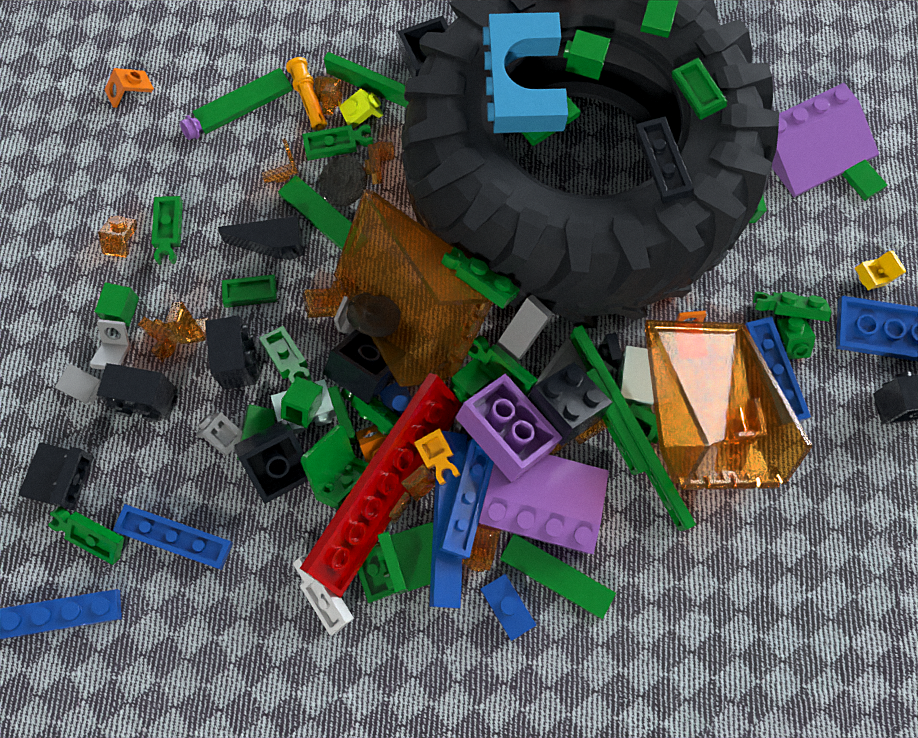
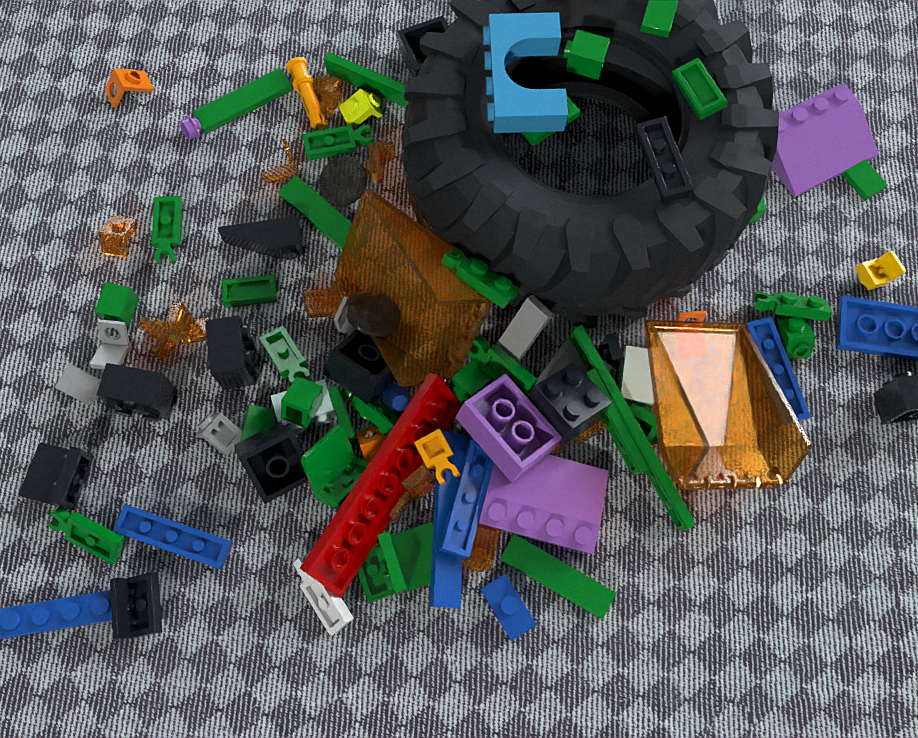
(135, 606): none -> black bracket
(753, 421): clear orange bracket -> none

